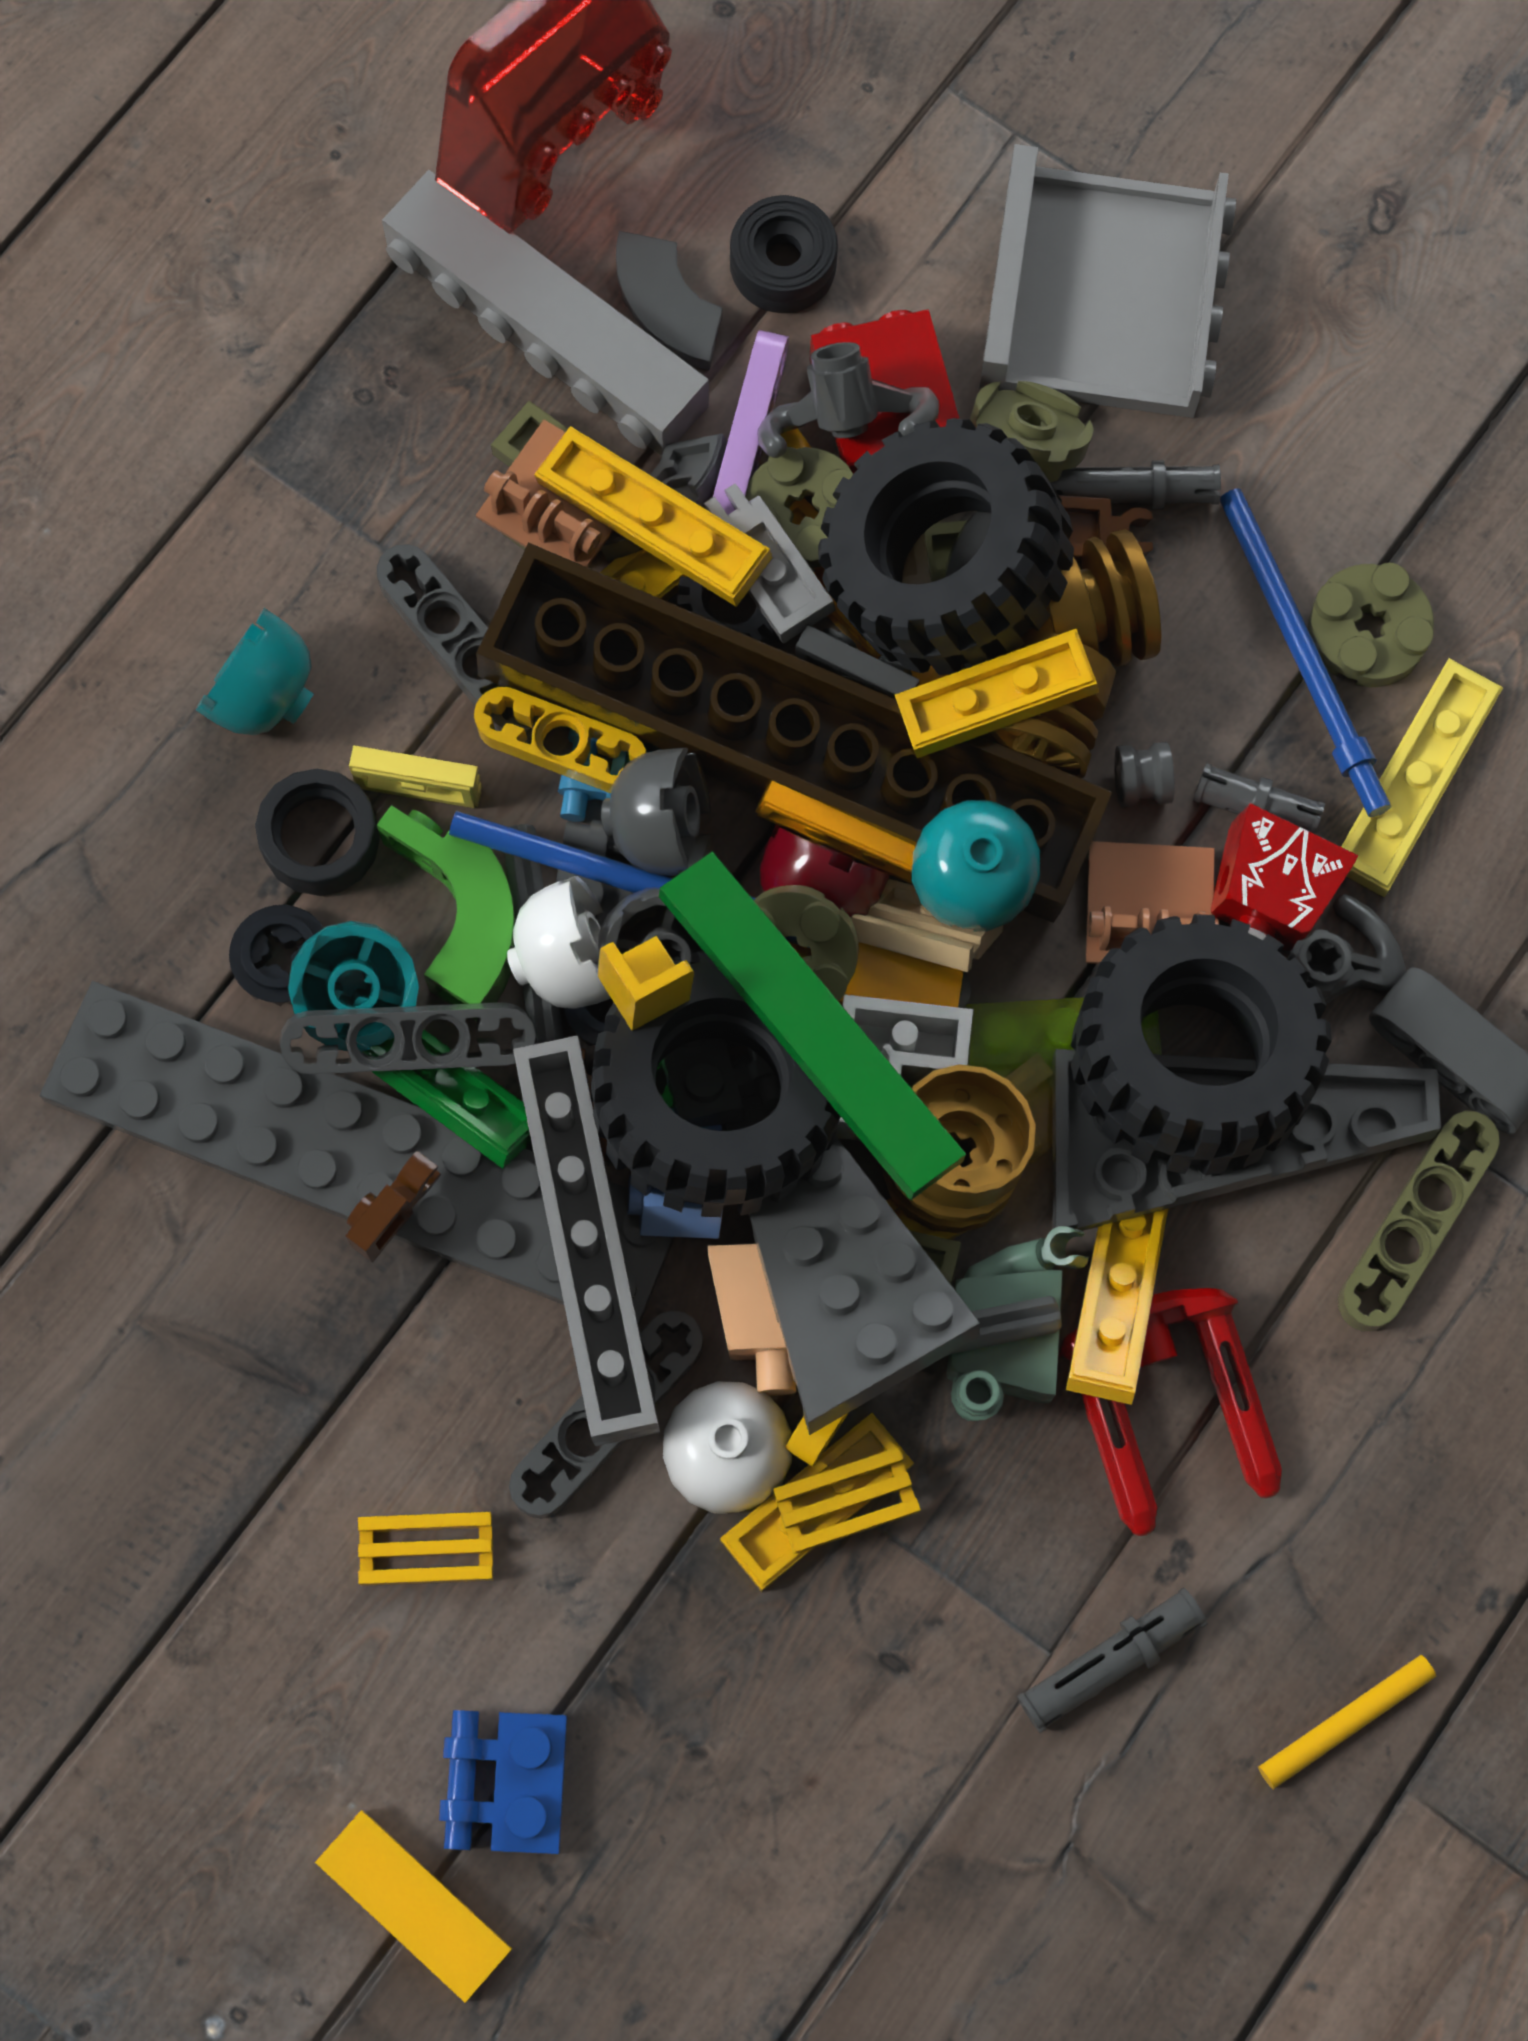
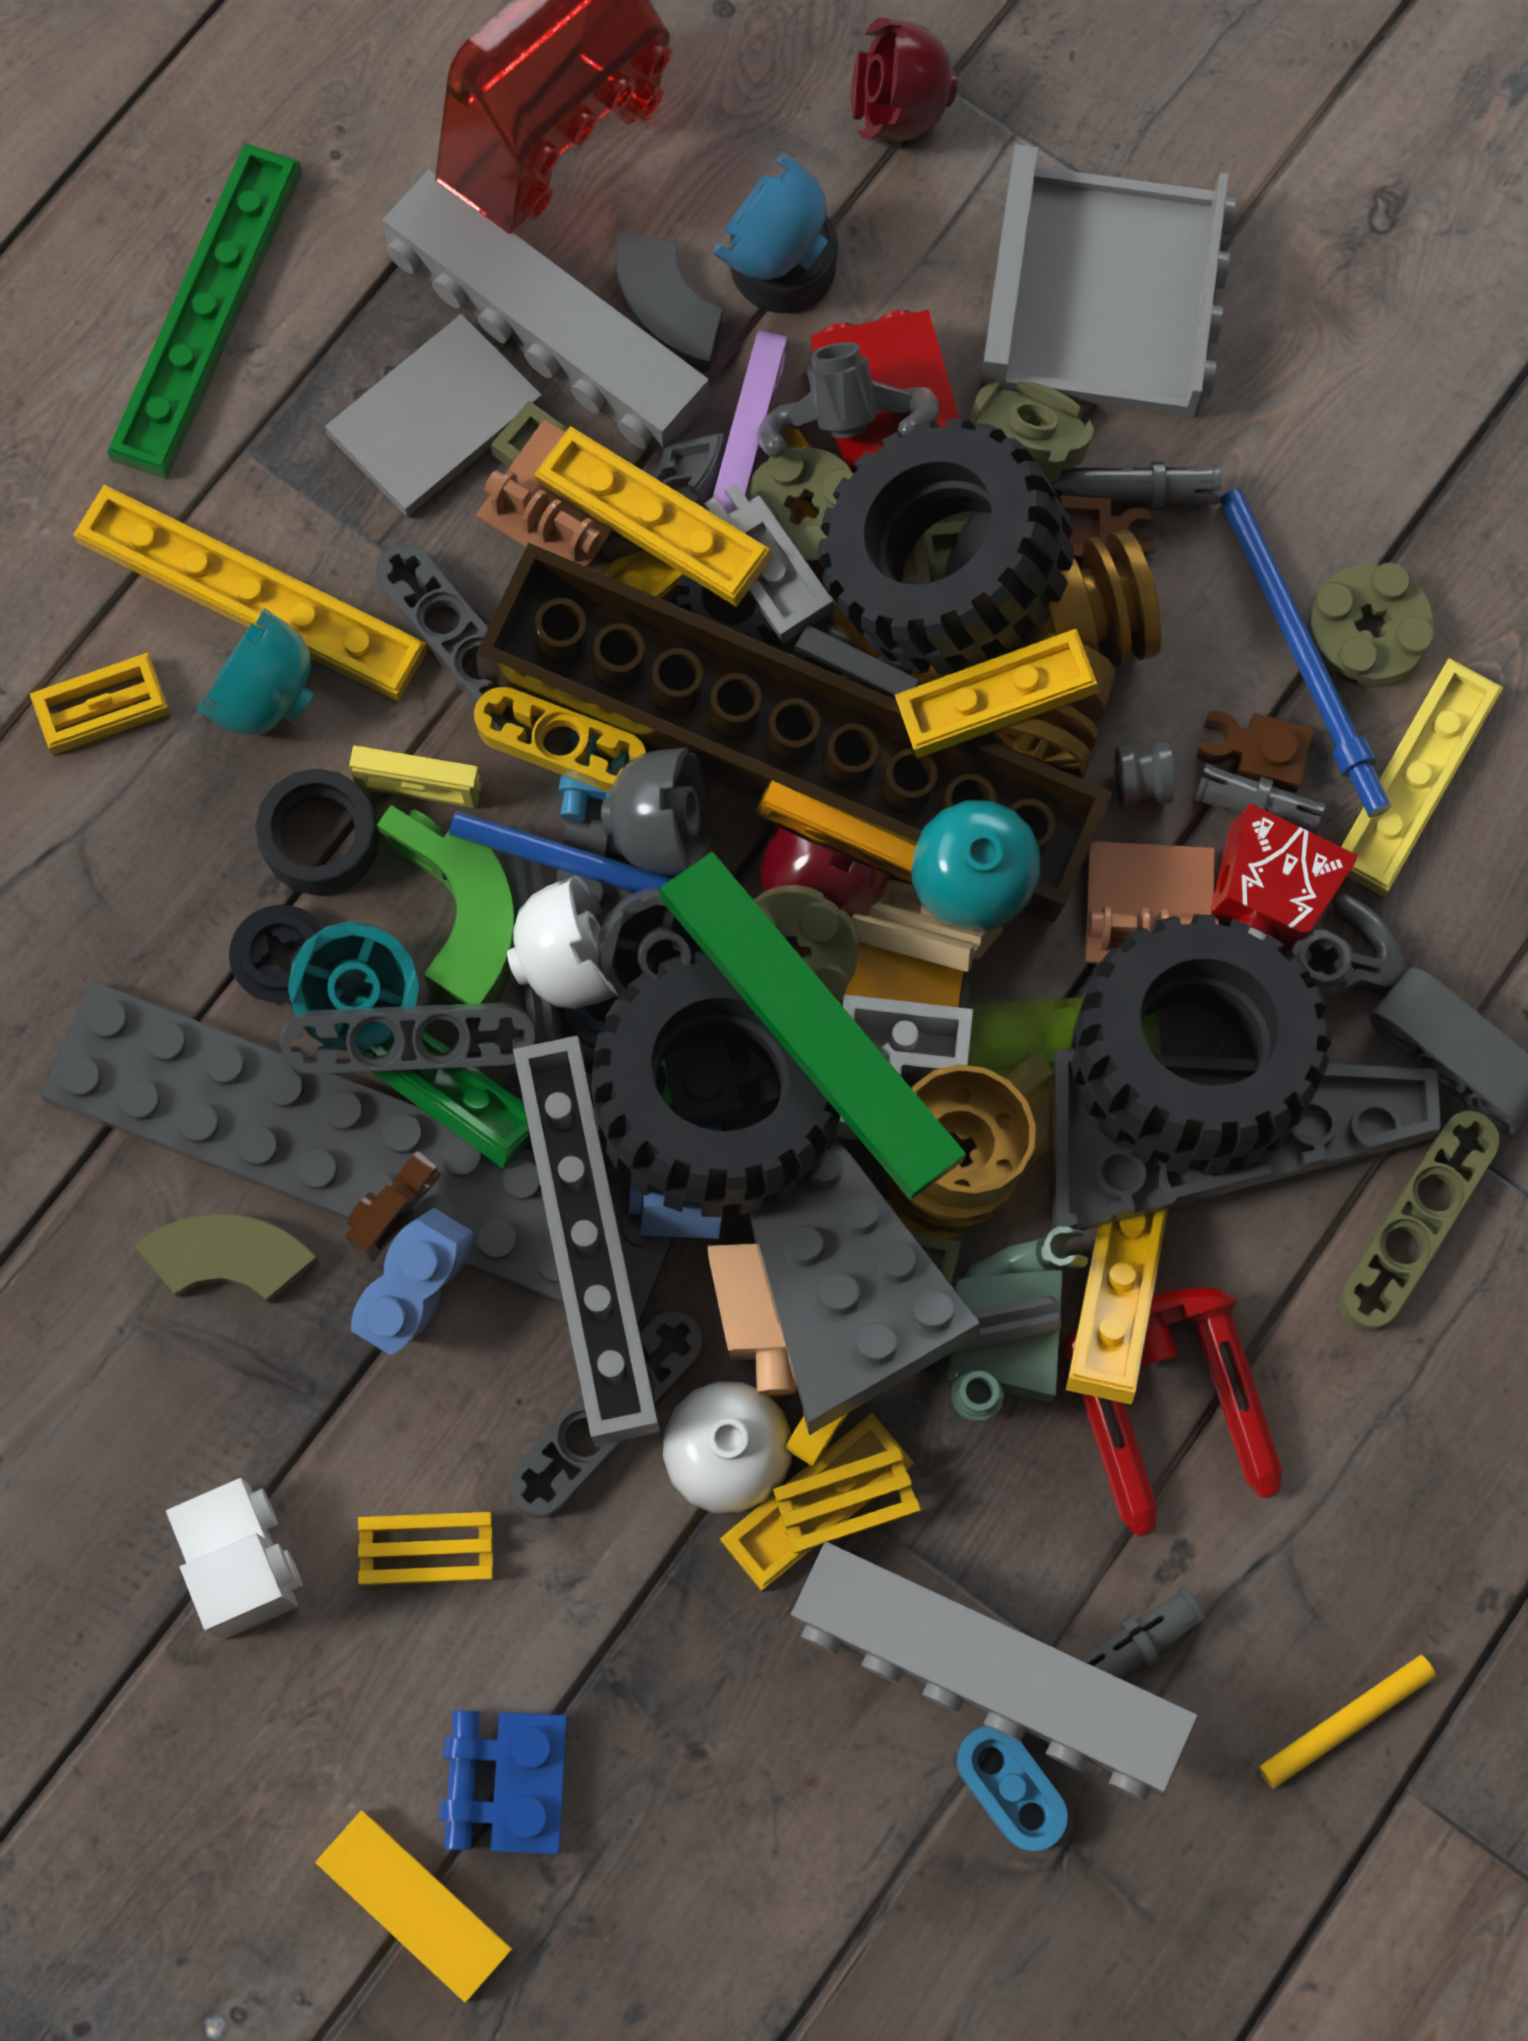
(107, 724): none -> yellow tile
(204, 311): none -> green tile
(225, 1250): none -> olive tile
(231, 1559): none -> white brick
(244, 586): none -> yellow tile
(409, 1291): none -> medium blue brick
(432, 415): none -> light grey tile
(644, 981): yellow panel -> none
(777, 224): none -> dark azure cylinder
(901, 82): none -> dark red cylinder
(994, 1670): none -> light grey brick
(1011, 1788): none -> dark azure plate
(1264, 749): none -> reddish brown plate

